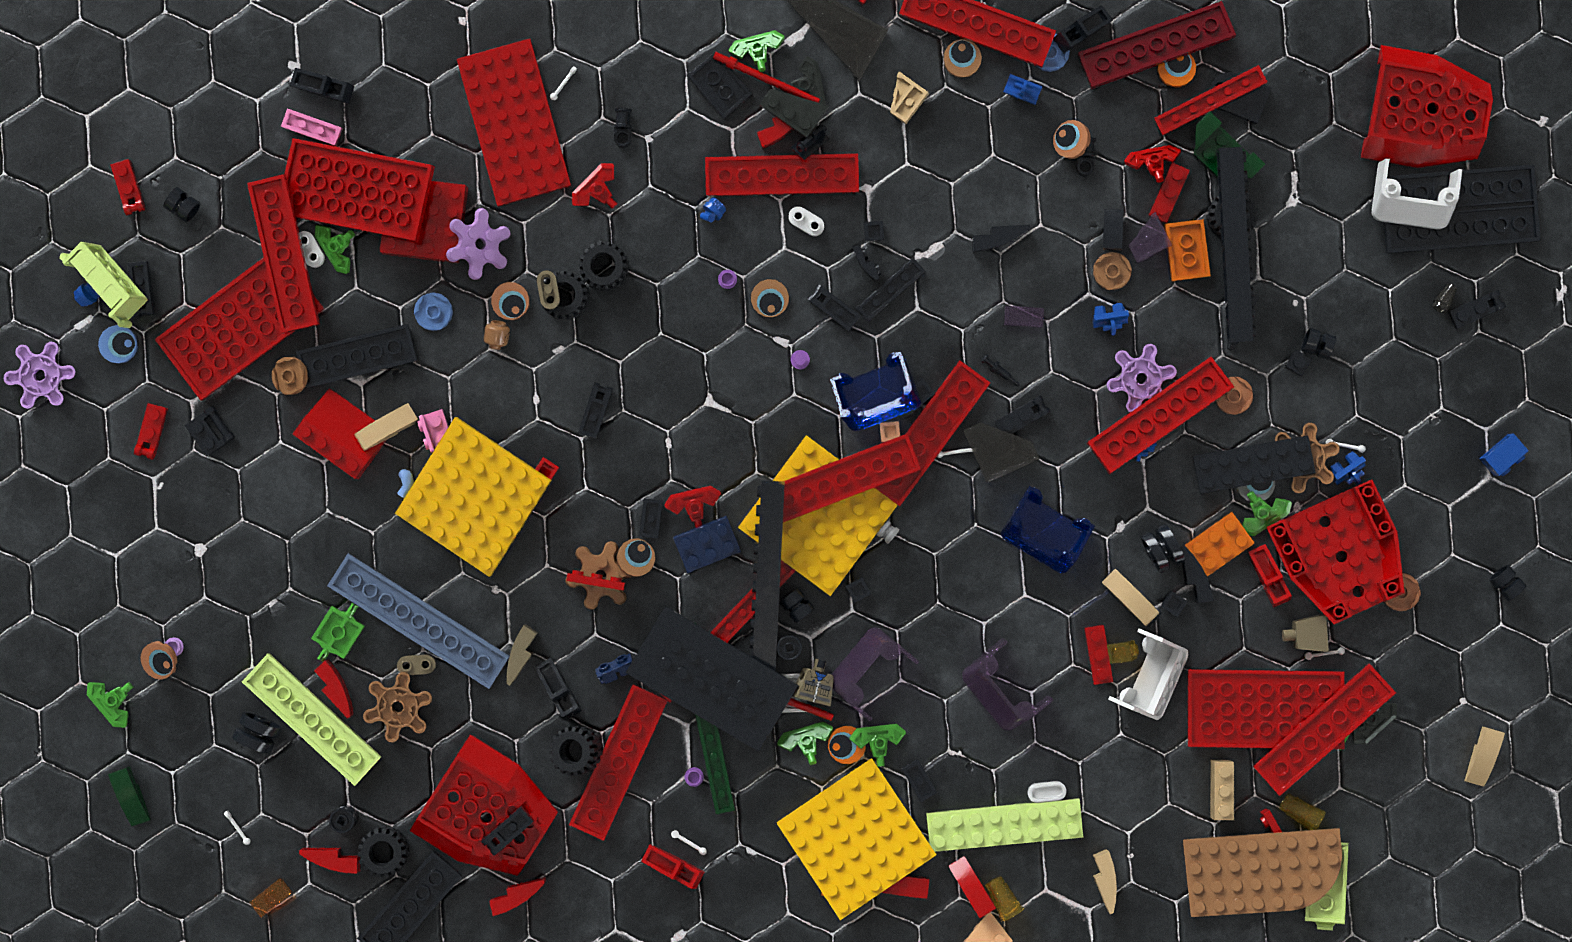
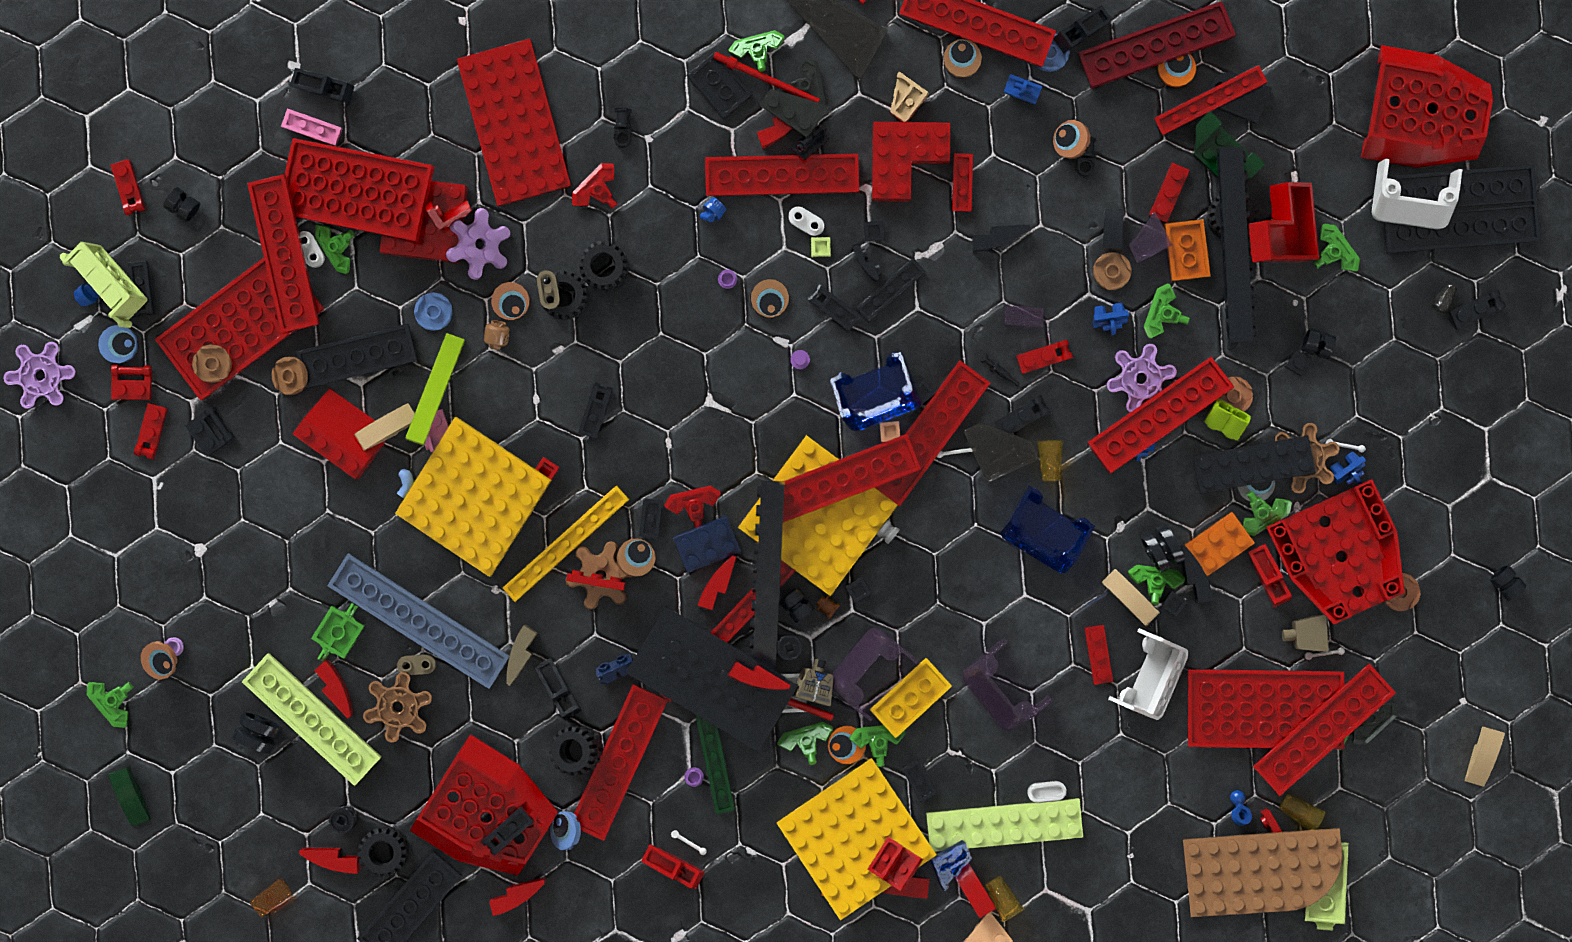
(131, 388): none -> red plate
(212, 363): none -> medium nougat tile
(246, 841): white hinge -> none
(435, 389): none -> lime tile
(445, 220): none -> red bracket
(553, 96): white hinge -> none
(565, 543): none -> yellow tile
(565, 830): none -> medium blue tile
(717, 583): none -> red slope
(757, 678): none -> red slope
(820, 247): none -> yellowish green tile
(827, 606): none -> reddish brown brick
(895, 864): none -> red slope
(900, 145): none -> red piece
(910, 697): none -> yellow plate
(950, 863): none -> clear blue wing
(962, 182): none -> red plate
(1043, 356): none -> red plate
(1050, 459): none -> clear yellow plant
(1106, 879): tan slope -> none
(1122, 651): clear yellow bracket -> none
(1153, 159): red piece -> none
(1156, 580): none -> bright green piece
(1162, 312): none -> bright green piece
(1222, 790): tan brick -> none
(1227, 419): none -> lime brick
(1238, 798): none -> blue plate
(1293, 229): none -> red piece
(1337, 249): none -> bright green piece
(1504, 455): blue brick -> none

